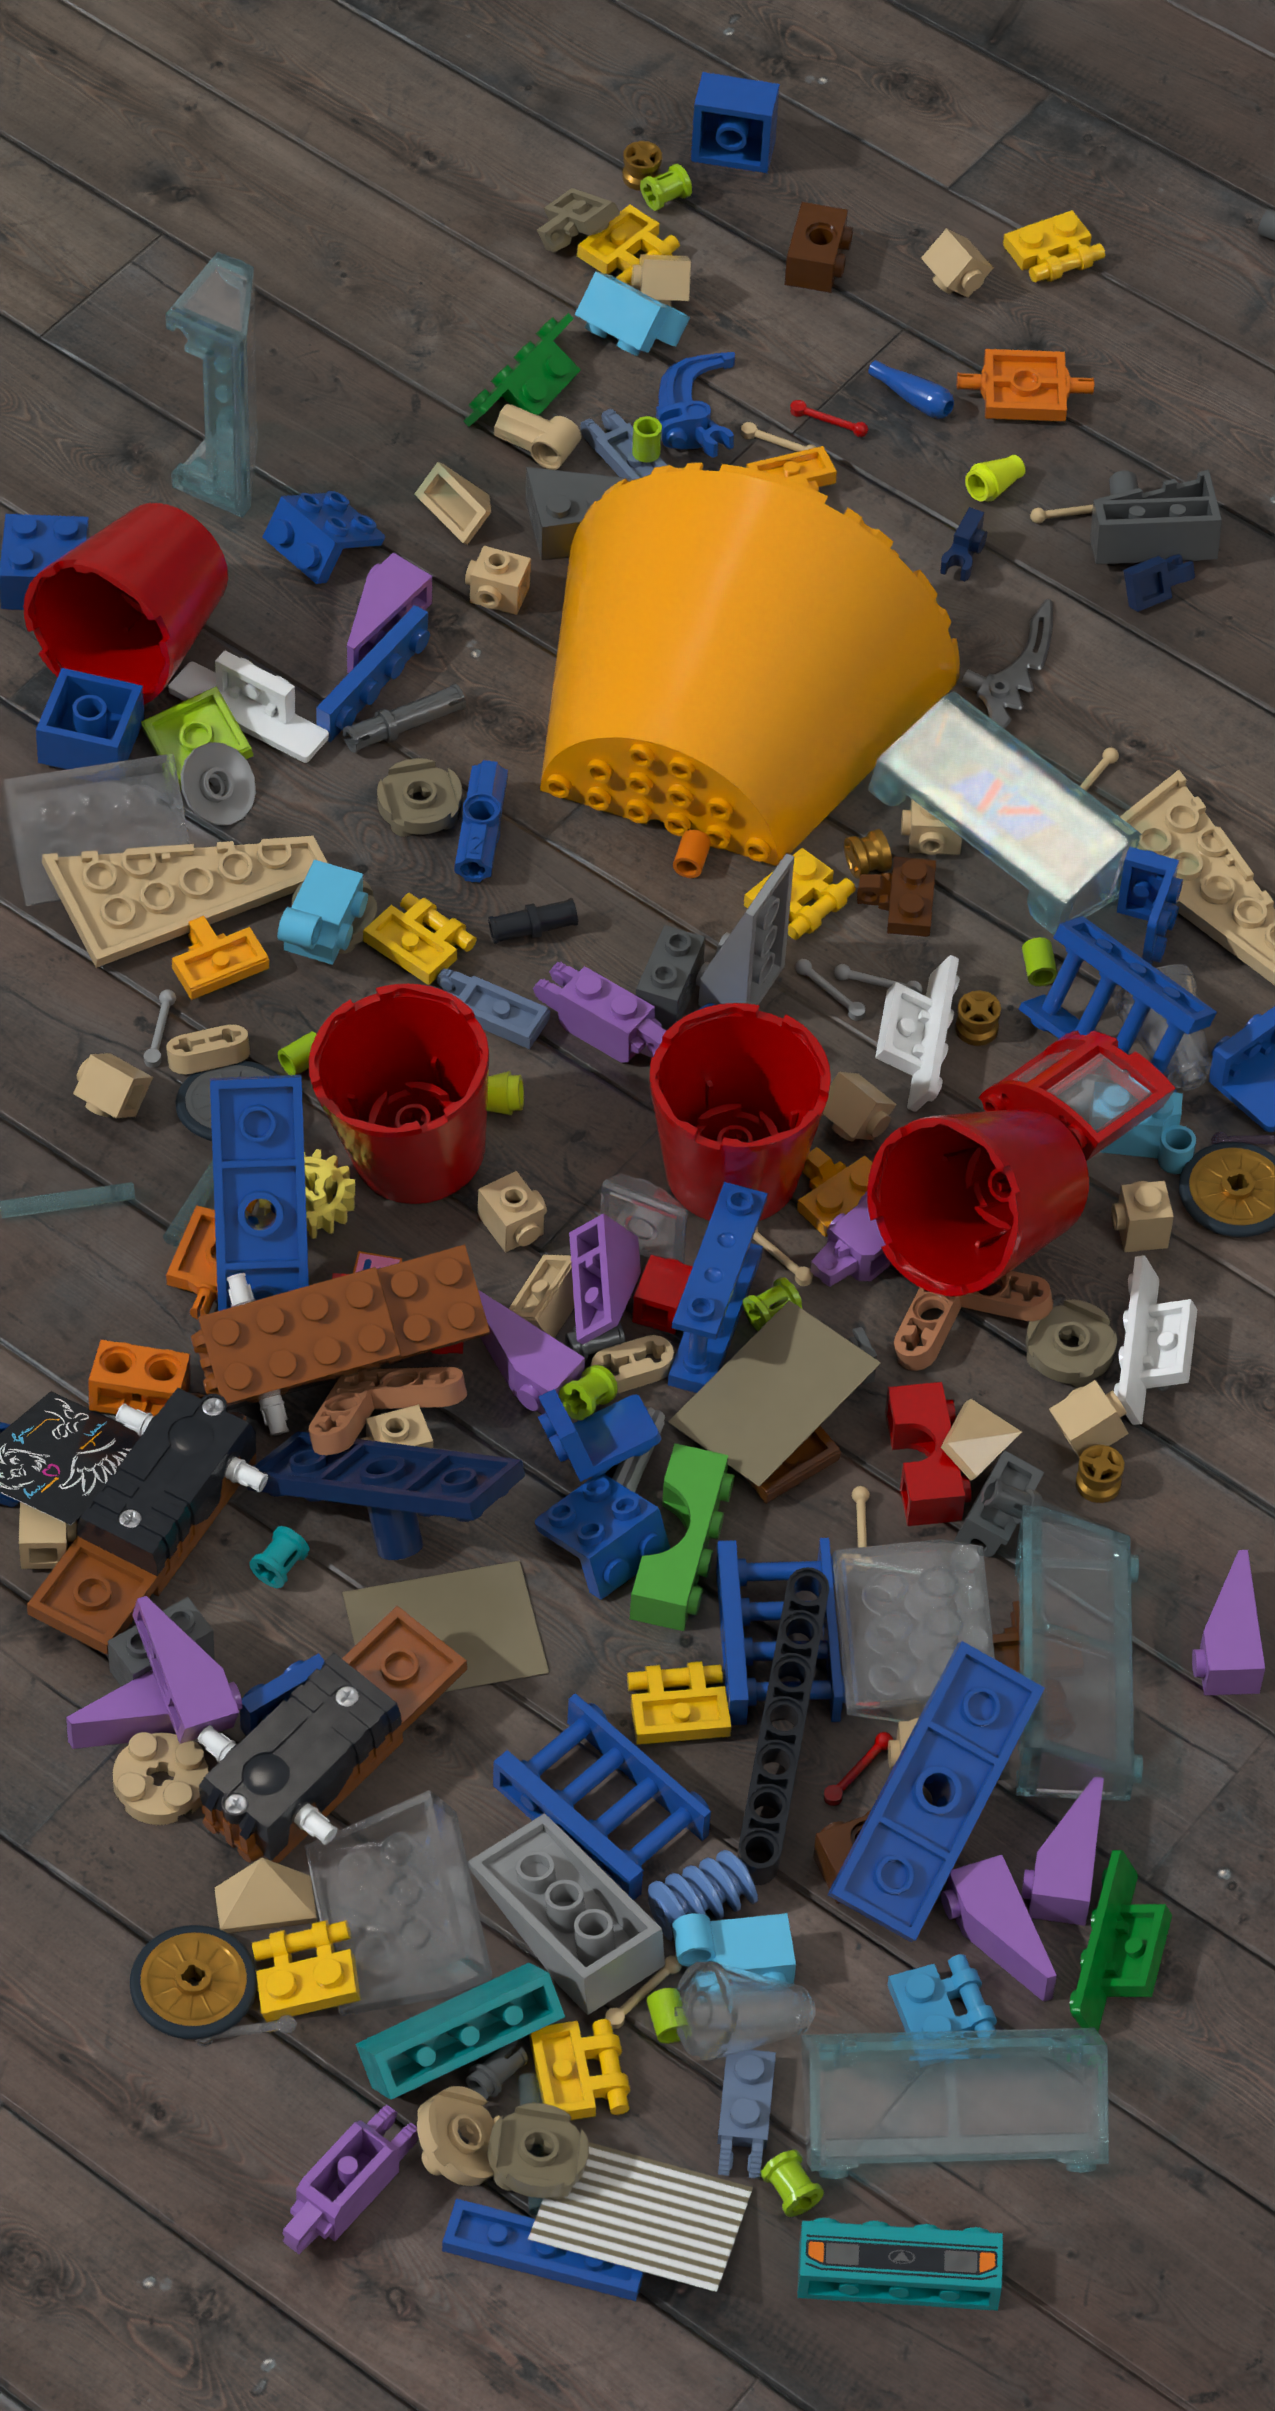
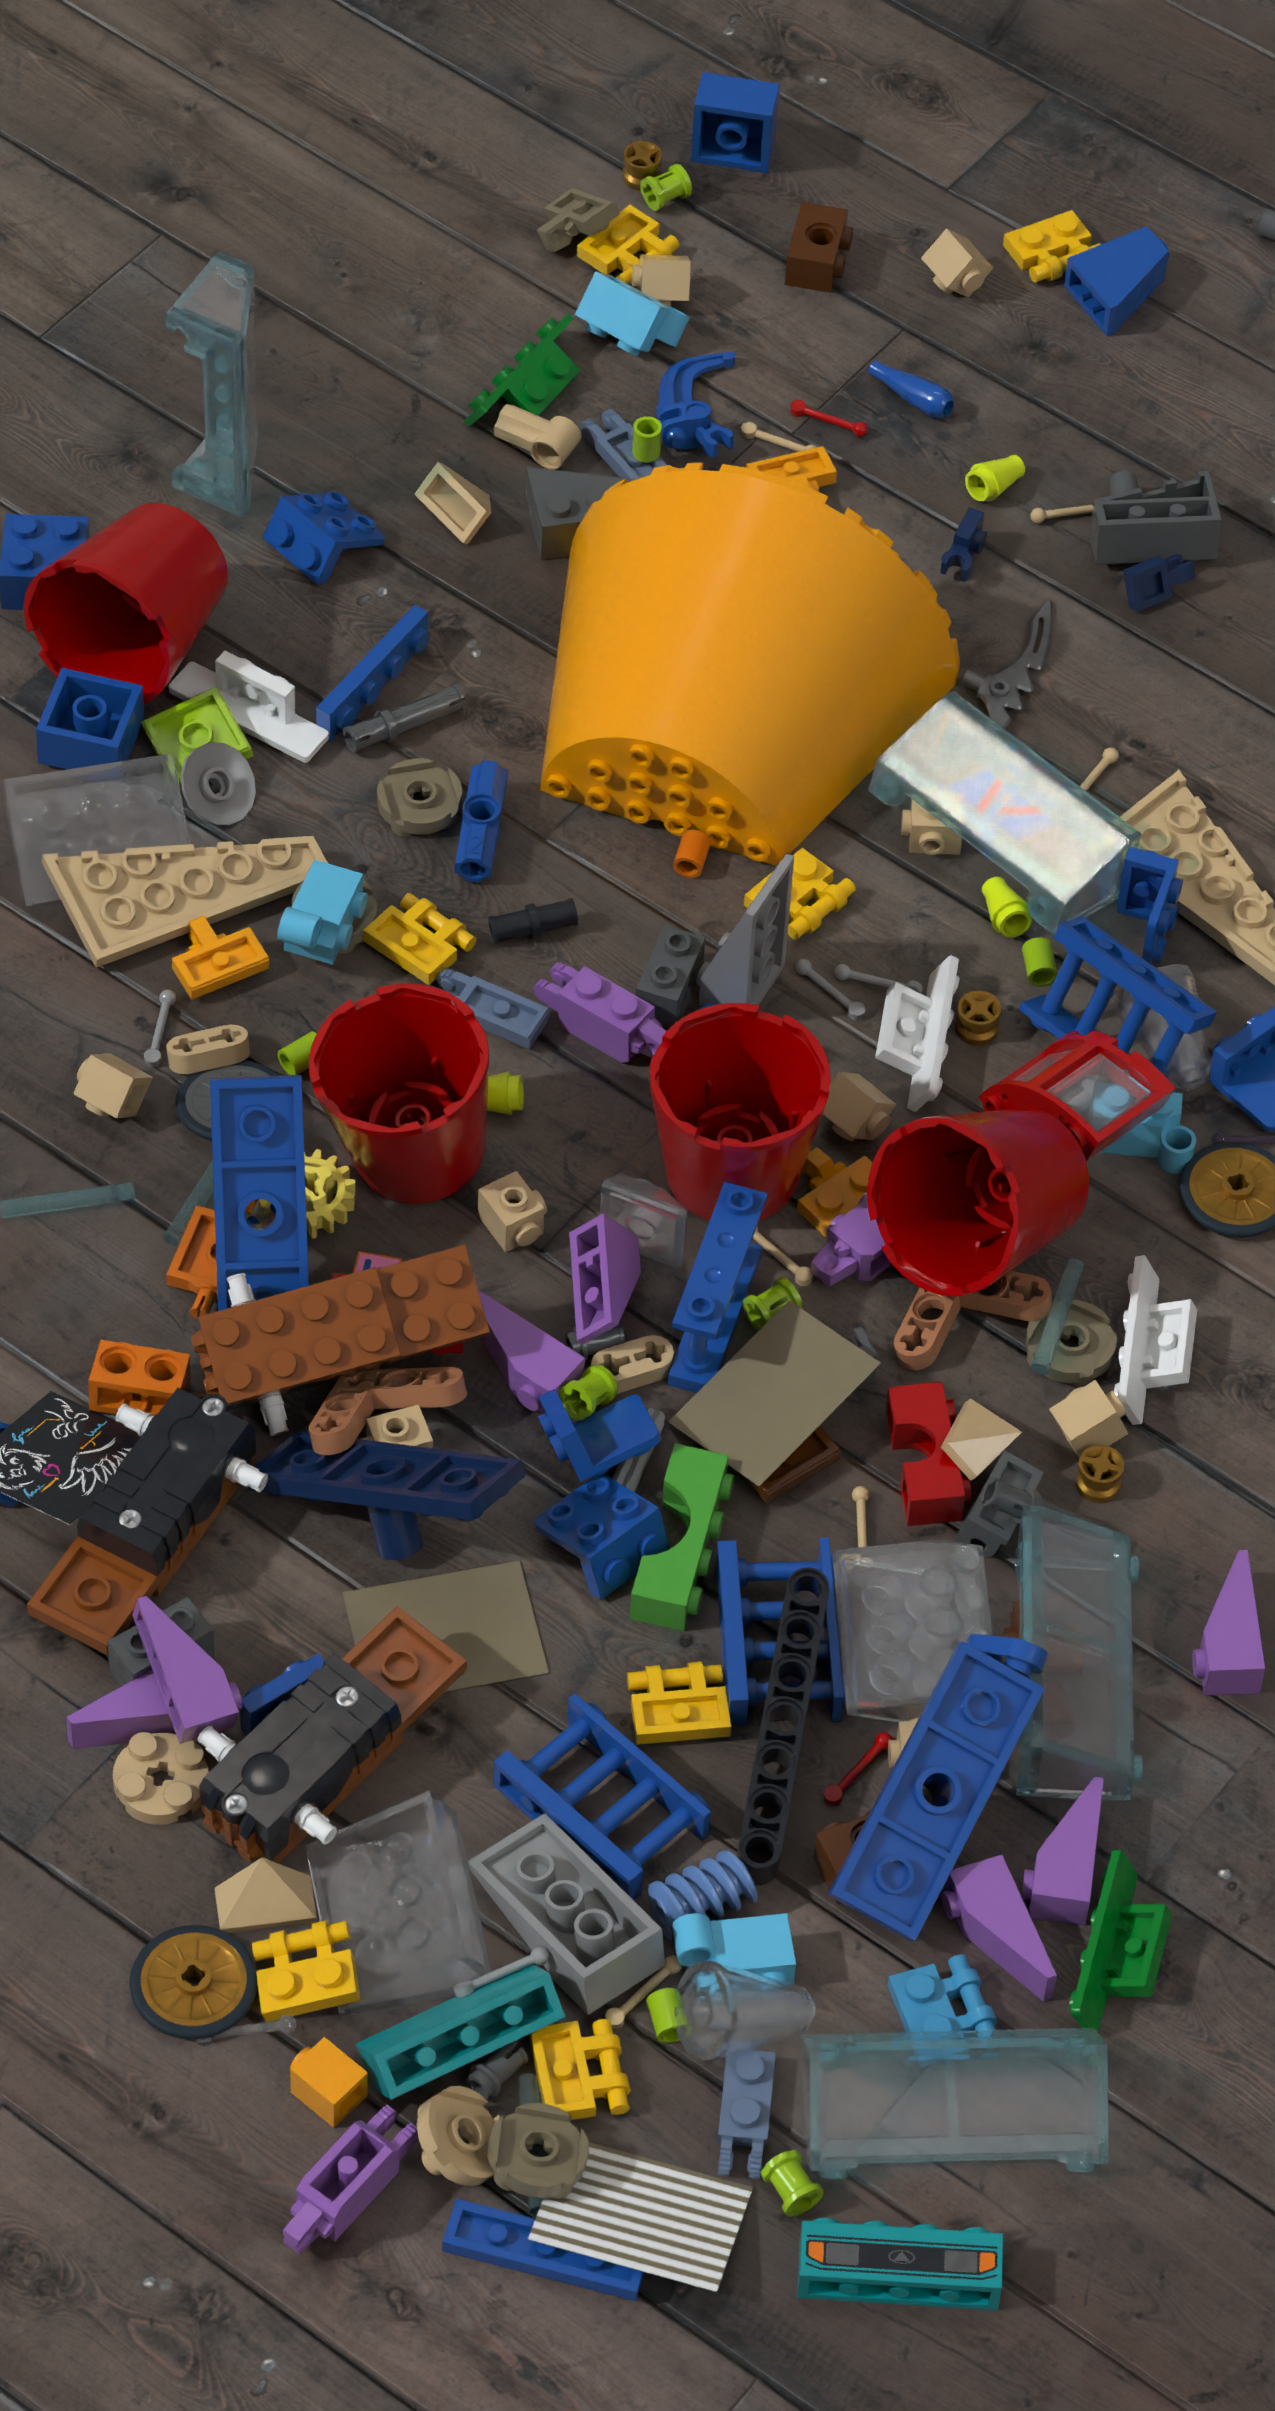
(42, 1538): tan brick -> none
(279, 1557): teal bush -> none
(328, 2081): none -> light orange brick
(386, 597): medium lavender slope -> none
(499, 580): tan brick -> none
(538, 1956): none -> light grey hinge
(547, 1294): tan slope -> none
(660, 1293): red brick -> none
(868, 853): pearl gold wheel -> none
(904, 894): reddish brown hinge -> none
(1006, 908): none -> neon yellow cone
(1012, 1652): none -> blue plate
(1025, 384): orange plate -> none
(1057, 1316): none -> clear light blue bar
(1117, 276): none -> blue slope
(1143, 1216): tan brick -> none

